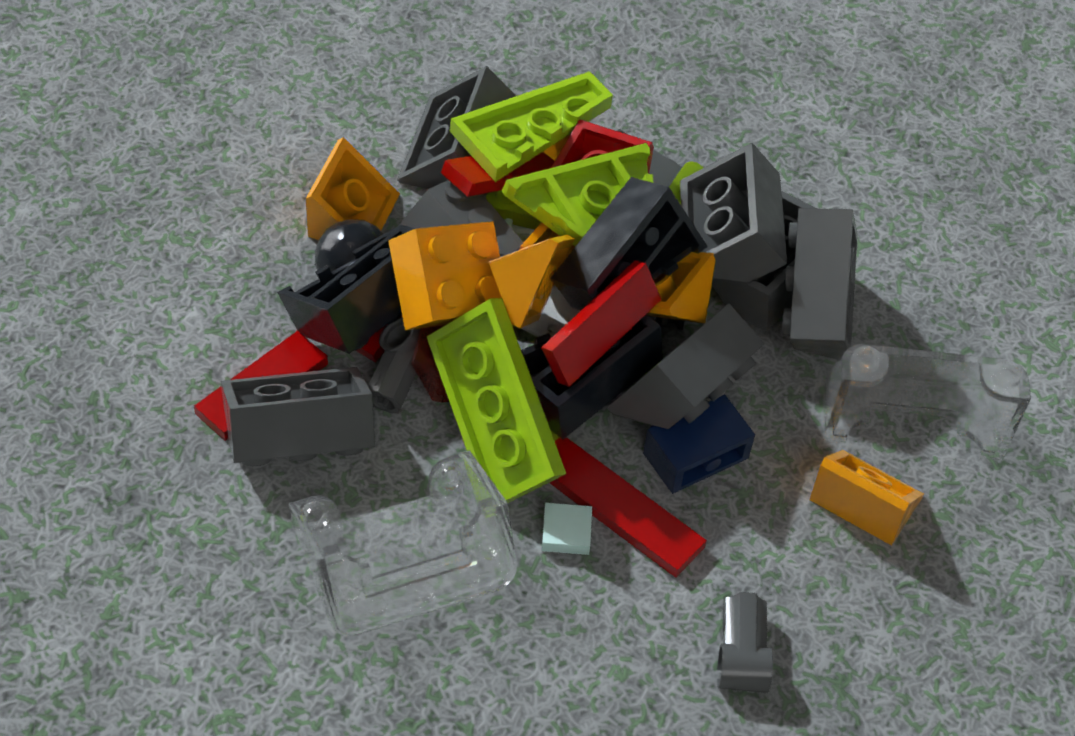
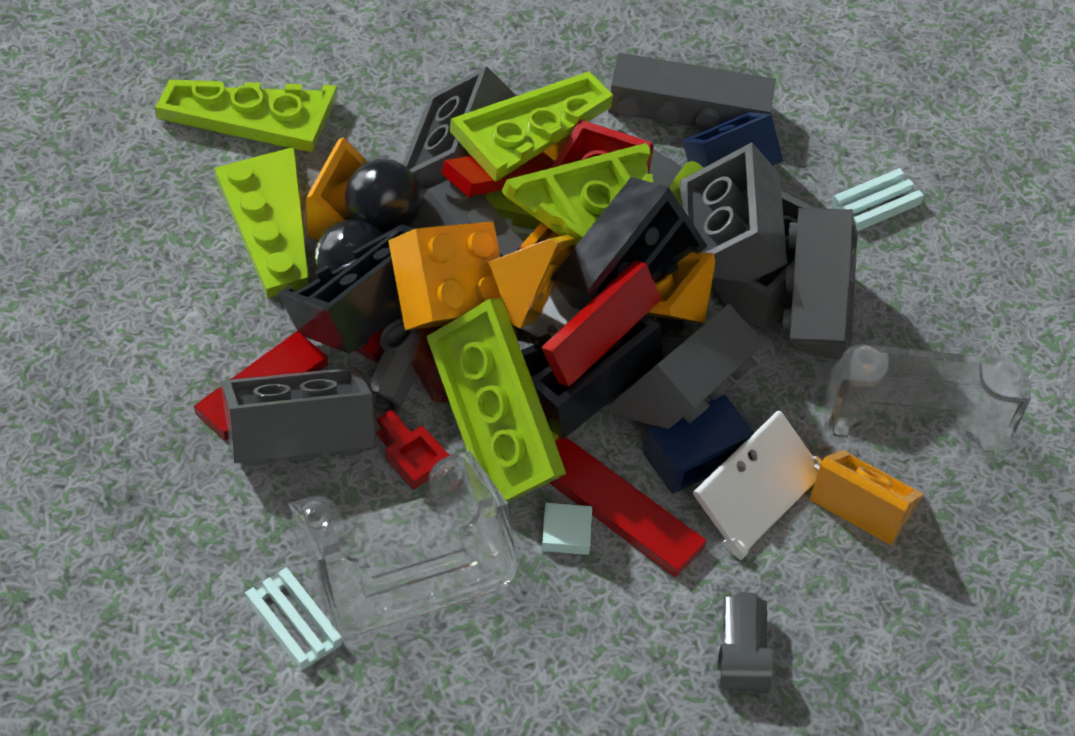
(267, 213): none -> lime wing
(270, 116): none -> lime wing
(273, 589): none -> light aqua tile
(383, 194): none -> black piece
(409, 452): none -> red plate
(686, 92): none -> dark grey brick
(732, 135): none -> dark blue brick
(753, 494): none -> white door
(875, 193): none -> light aqua tile

